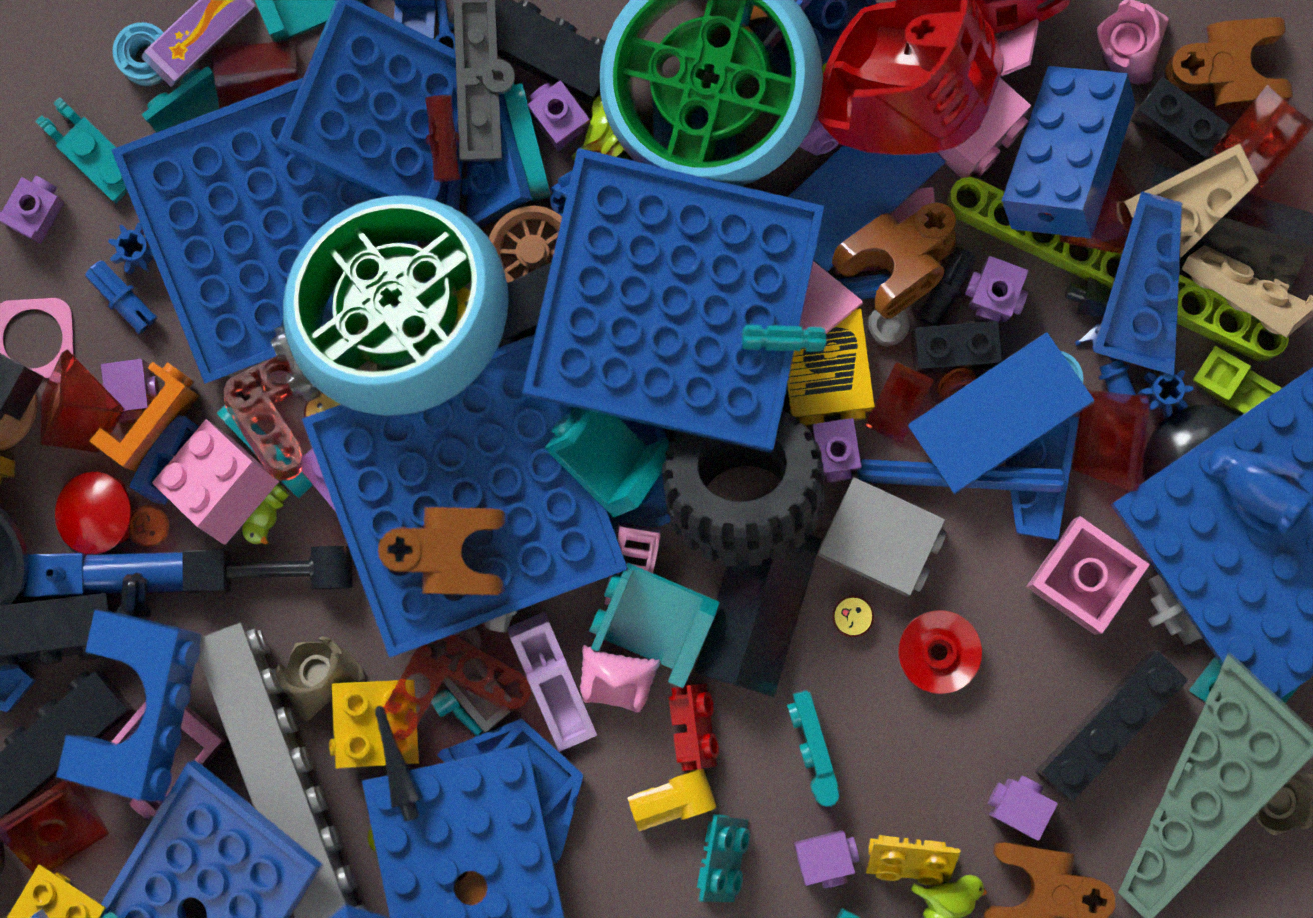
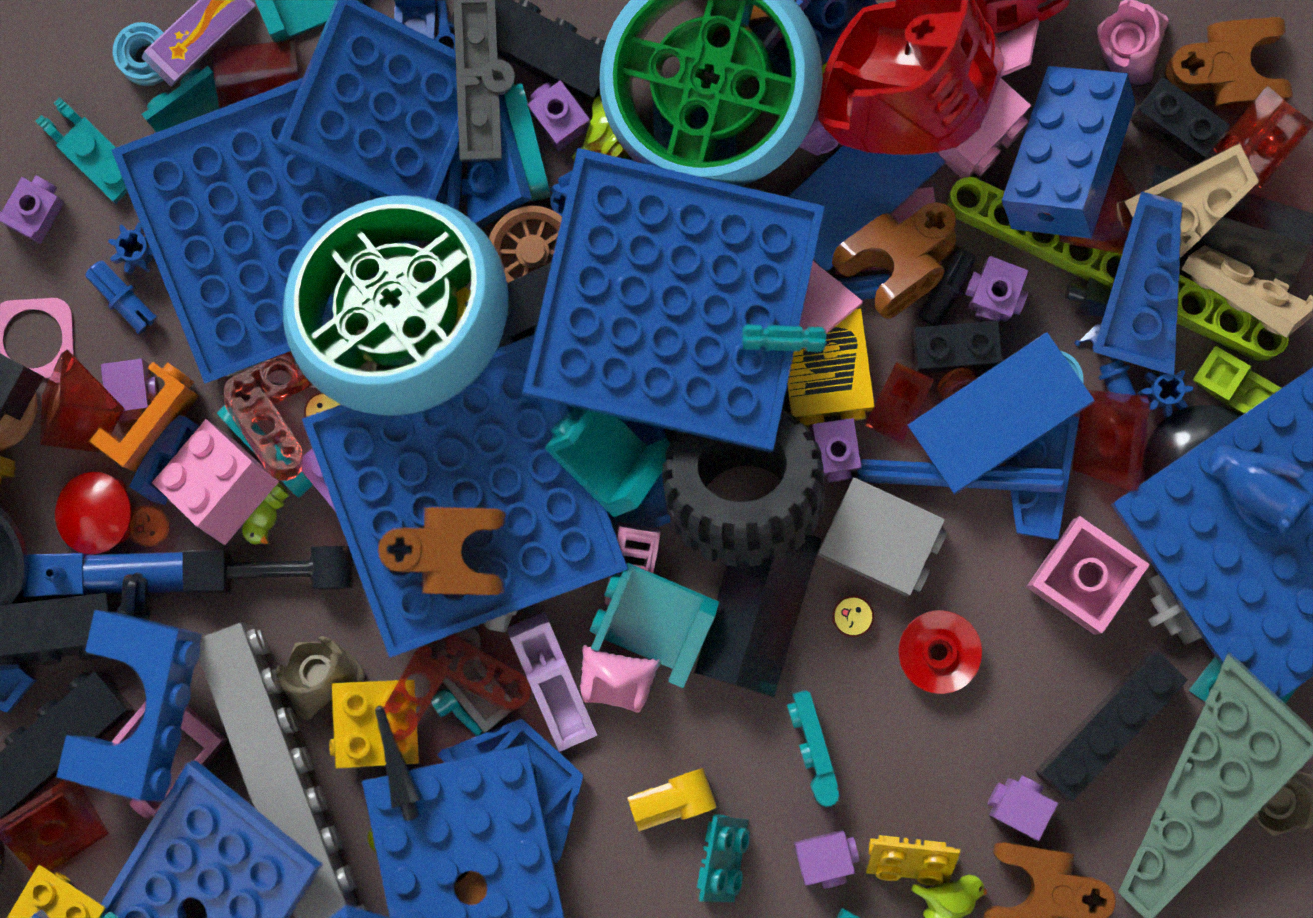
(297, 381): clear smoke plate -> none
(442, 138): clear red pin -> none
(698, 745): red hinge -> none
(888, 331): light grey tile -> none

